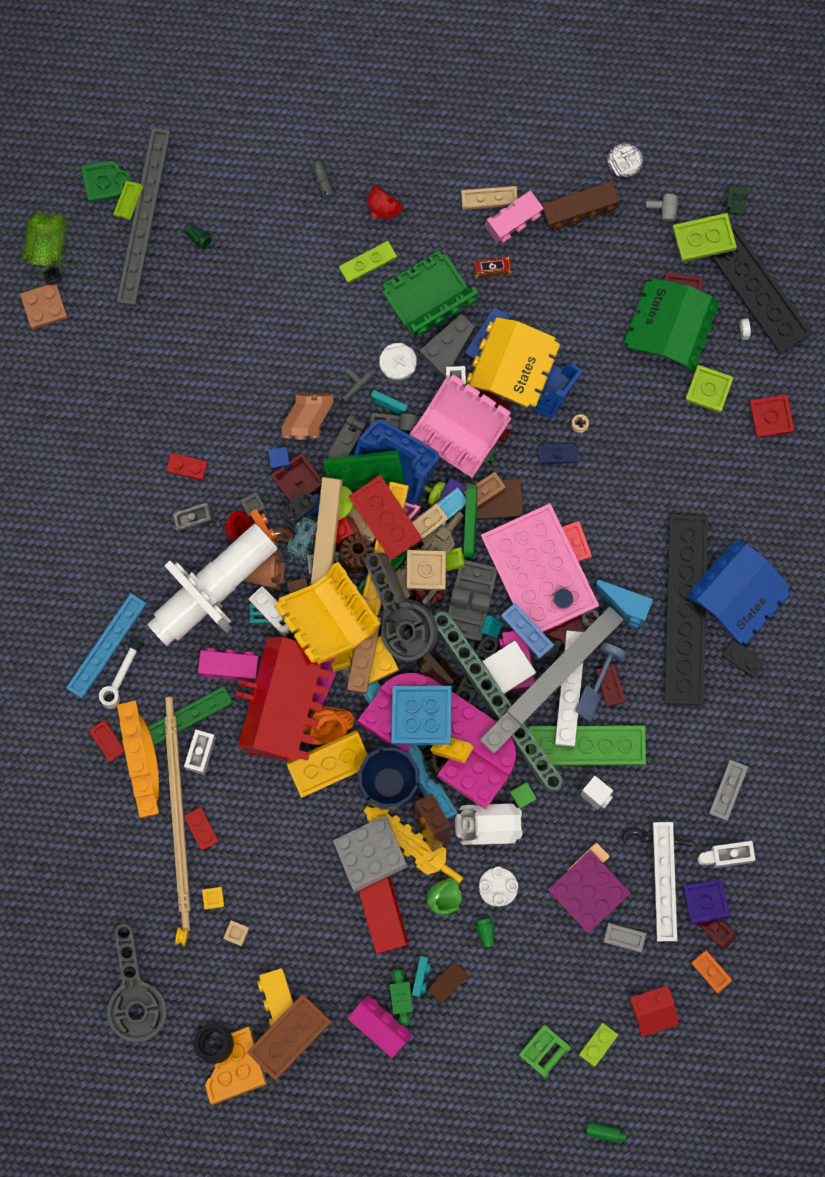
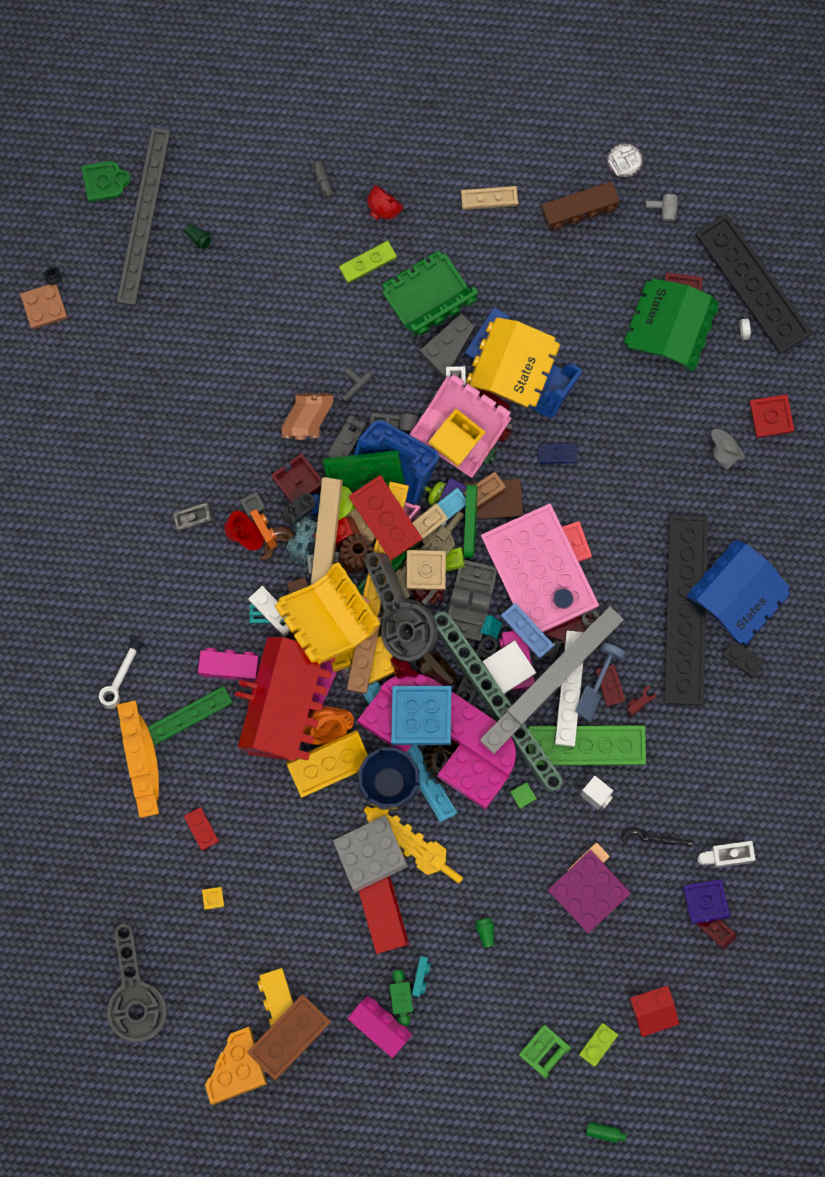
(45, 239): clear neon green brick -> none
(106, 646): dark azure tile -> none
(107, 741): red tile -> none
(128, 200): lime tile -> none
(177, 813): tan axle -> none
(181, 936): yellow bush -> none
(187, 467): red plate -> none
(200, 752): white brick -> none
(207, 589): white piece -> none
(226, 1050): black tyre -> none
(236, 933): tan plate -> none
(269, 573): nougat cone -> none
(279, 458): blue tile -> none
(389, 403): teal tile -> none
(398, 361): white tile -> none
(403, 668): none -> dark red piece
(432, 822): reddish brown brick -> none
(444, 897): bright green hair -> none
(447, 982): reddish brown slope -> none
(457, 437): none -> yellow slope
(457, 751): yellow plate -> none
(491, 826): white brick -> none
(492, 268): slope -> none
(498, 887): white dish -> none
(514, 217): bright pink wedge -> none
(584, 419): tan bush -> none
(624, 937): light grey tile -> none
(627, 604): dark azure slope -> none
(637, 704): none -> dark red plate
(664, 881): white plate -> none
(704, 237): lime plate -> none
(709, 389): lime plate -> none
(711, 971): orange plate -> none
(726, 449): none -> light grey piece
(728, 790): light grey plate -> none
(736, 200): dark green panel -> none

